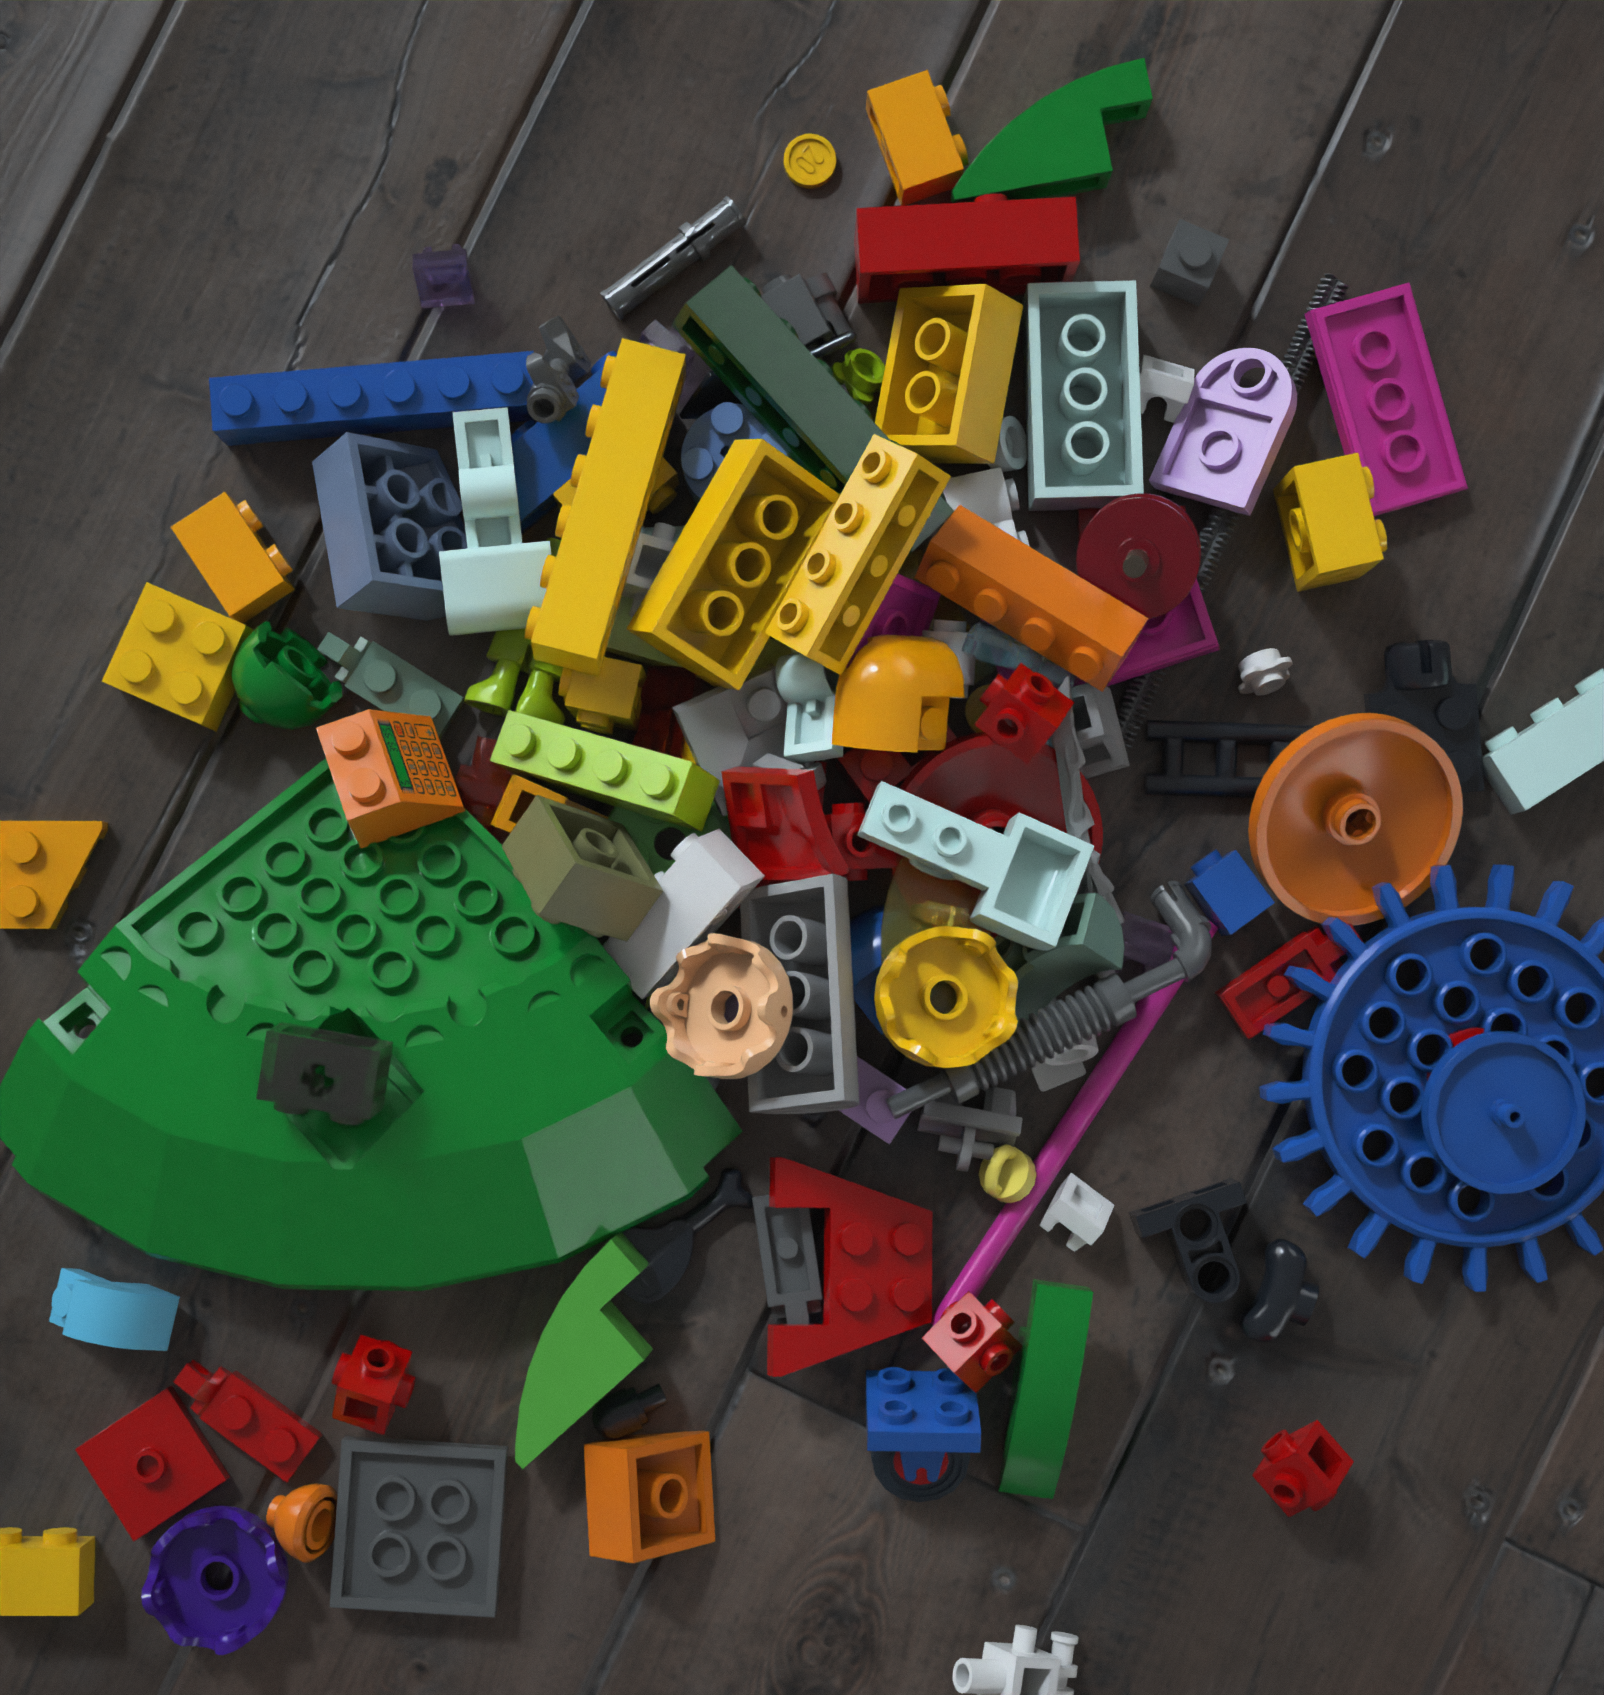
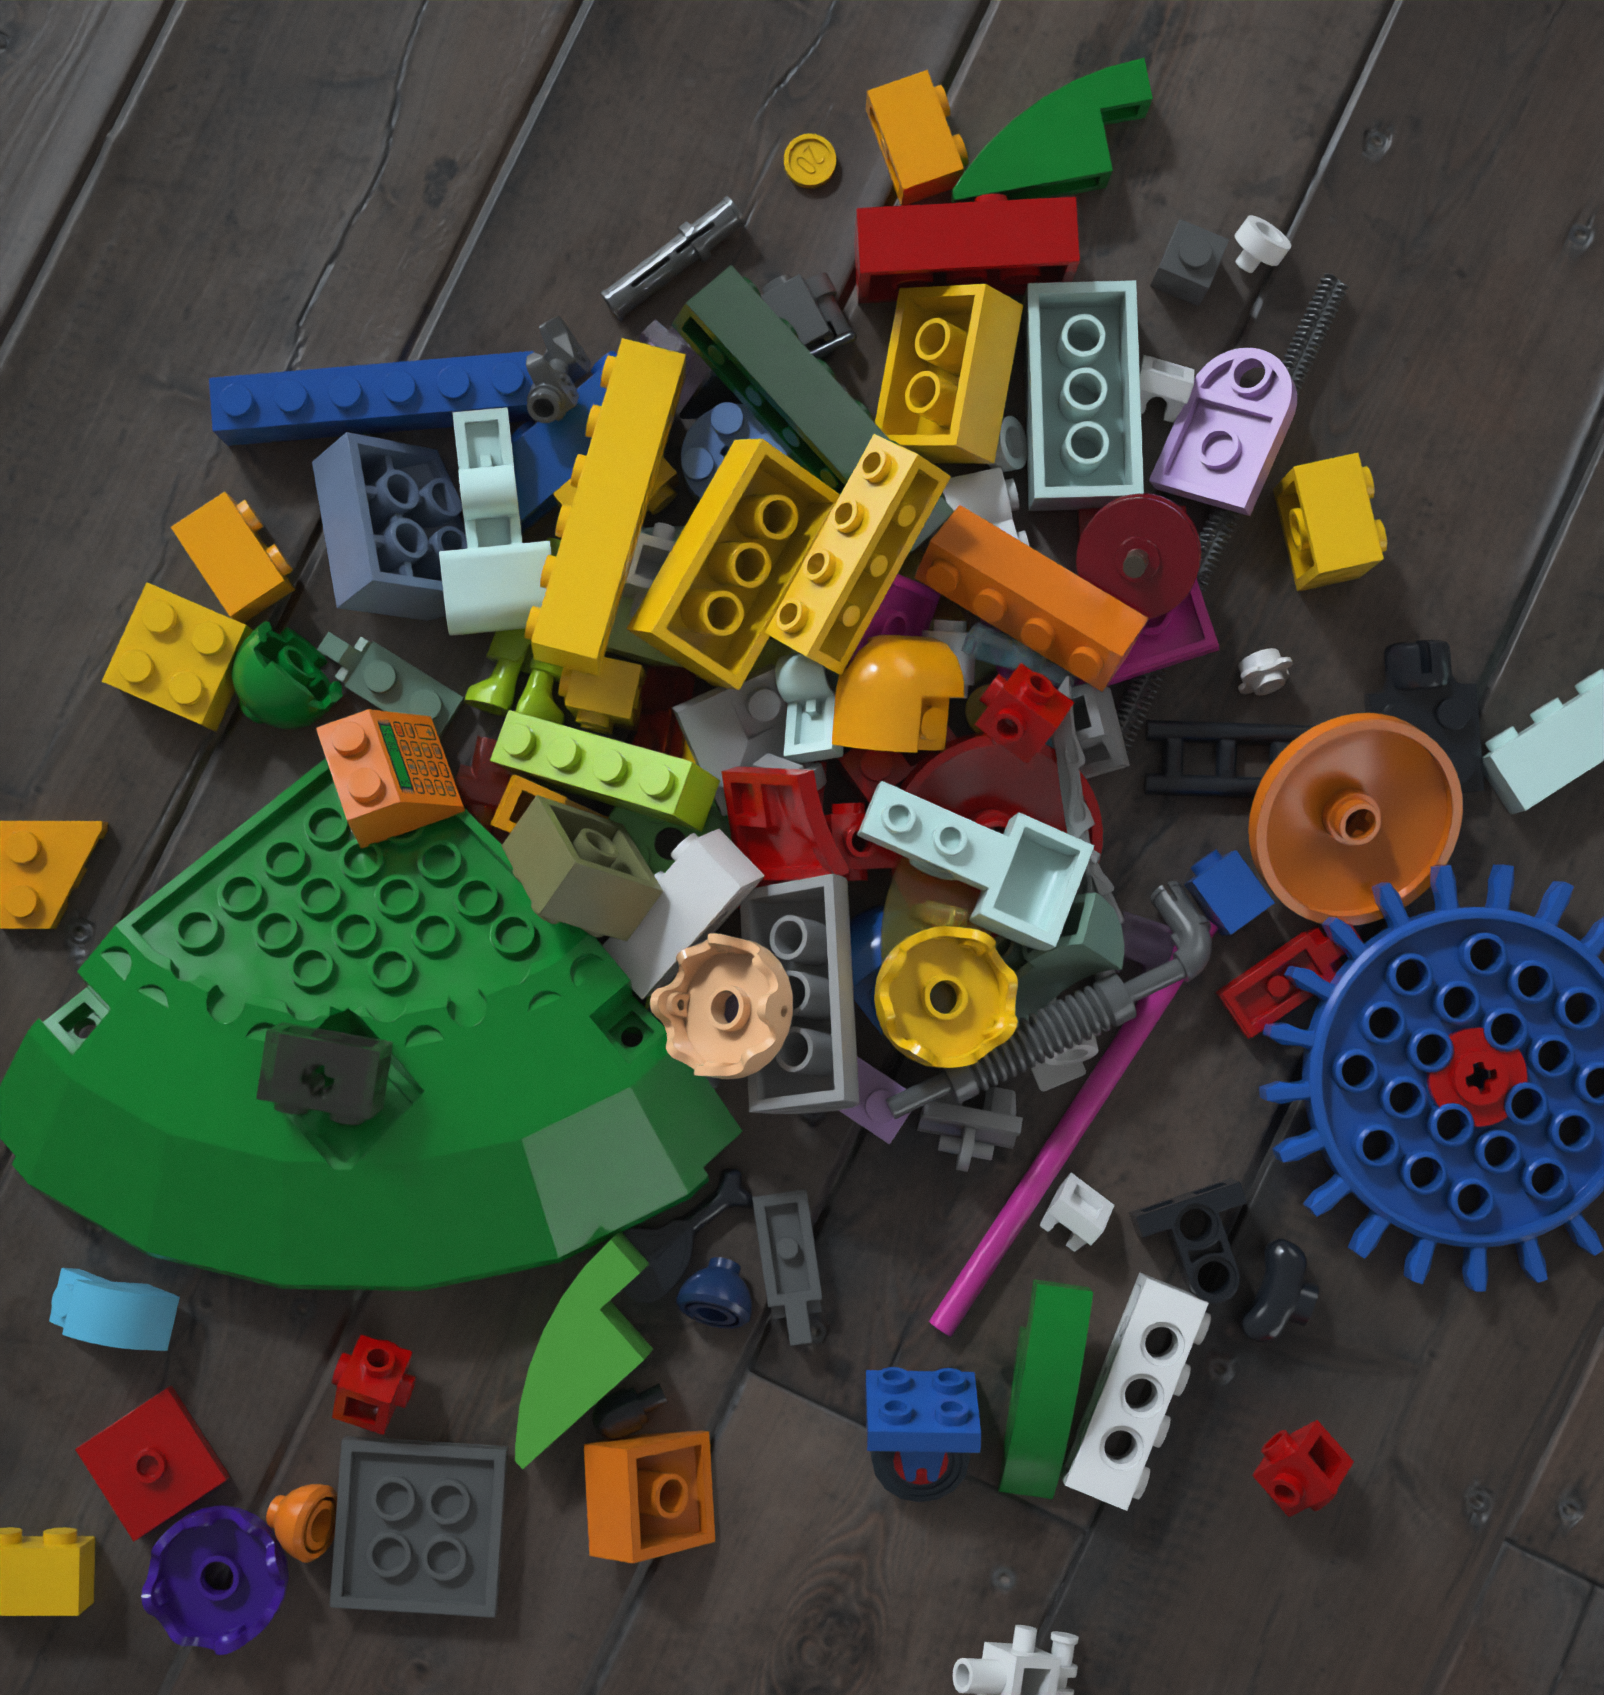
(249, 1418): red hinge -> none
(443, 277): clear purple tile -> none
(716, 1295): none -> dark blue brick
(861, 374): lime plate -> none
(872, 1267): red wing -> none
(974, 1340): red brick -> none
(1008, 1174): light yellow tile -> none
(1125, 1476): none -> white brick
(1260, 243): none -> white tile
(1387, 396): dark pink tile -> none
(1503, 1112): blue piece -> none

